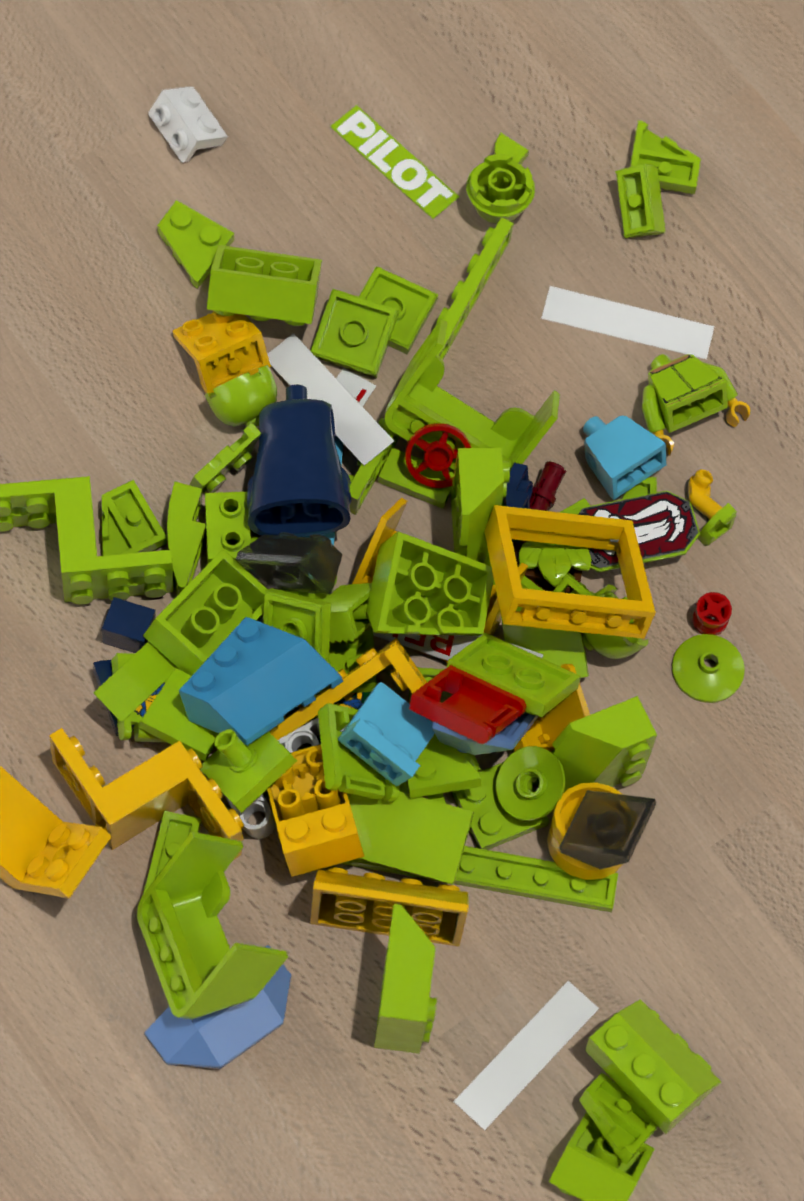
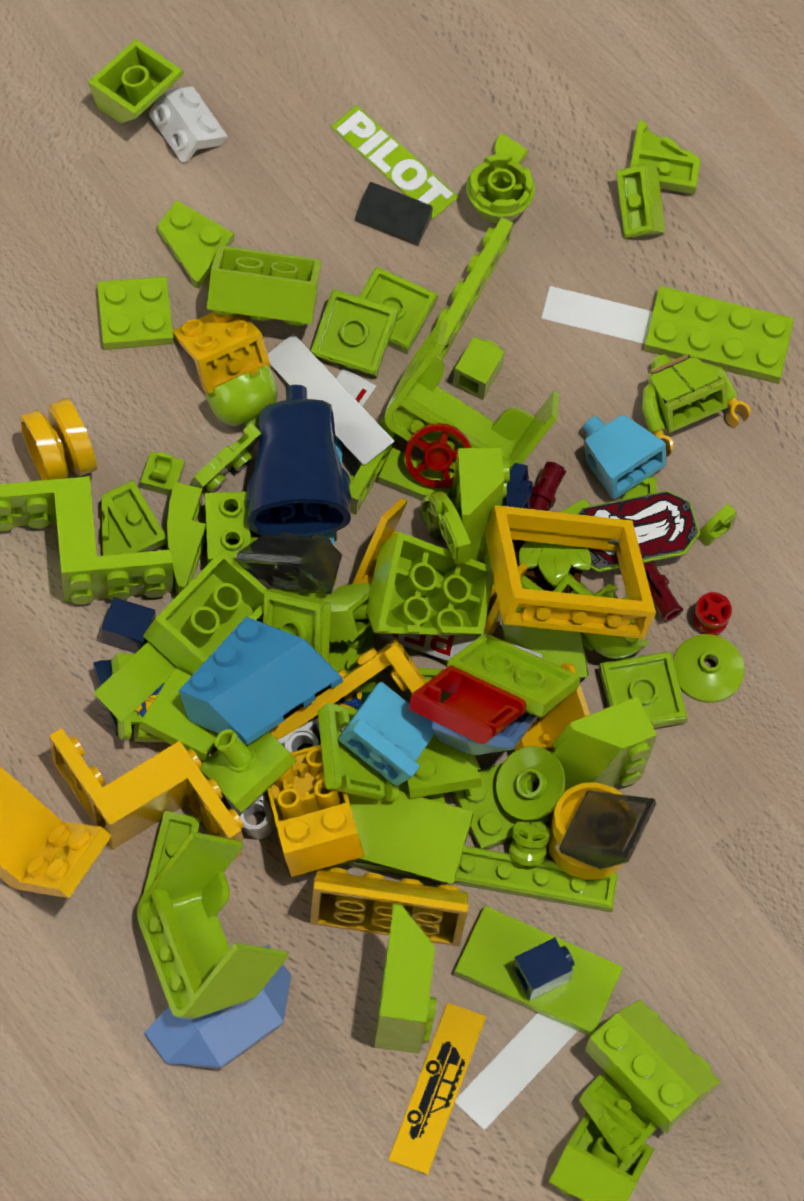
(58, 443): none -> yellow wheel
(132, 81): none -> lime slope
(135, 313): none -> lime plate
(161, 472): none -> lime tile
(394, 213): none -> pearl dark grey slope
(437, 1088): none -> yellow sticker
(443, 520): none -> lime tile
(478, 367): none -> lime brick
(489, 963): none -> lime tile
(529, 842): none -> lime wheel
(543, 968): none -> dark blue brick
(652, 680): none -> lime plate
(667, 604): none -> dark red pin
(699, 493): yellow arm -> none
(719, 334): none -> lime plate

